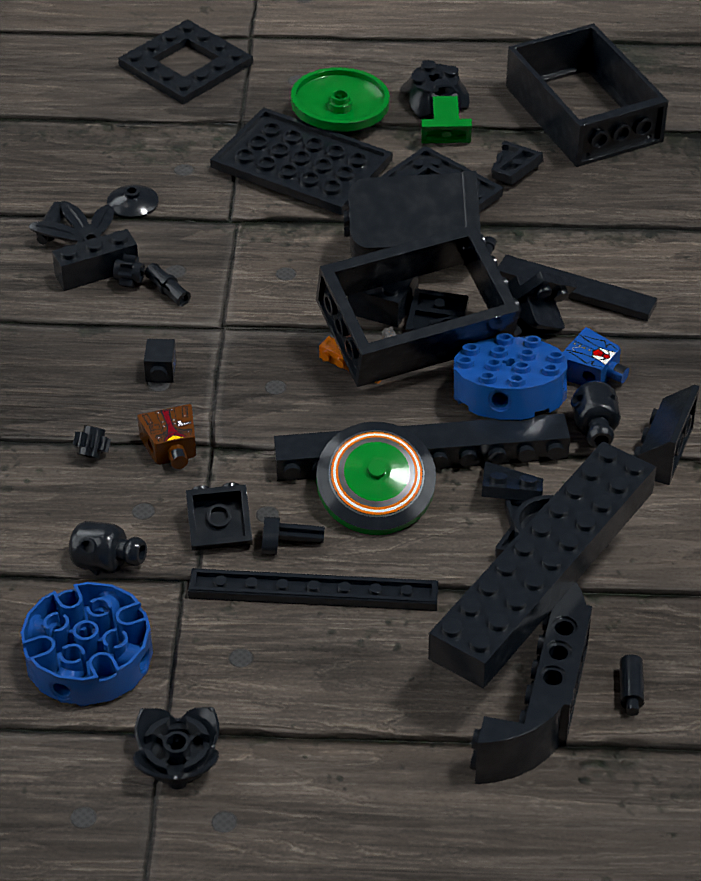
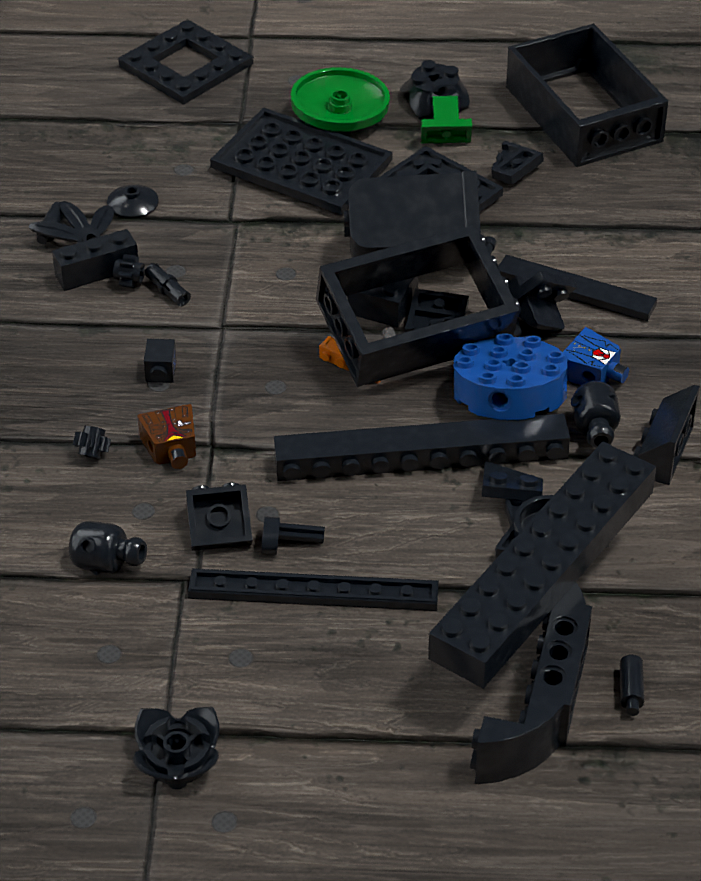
(87, 643): blue brick -> none
(376, 478): dish -> none

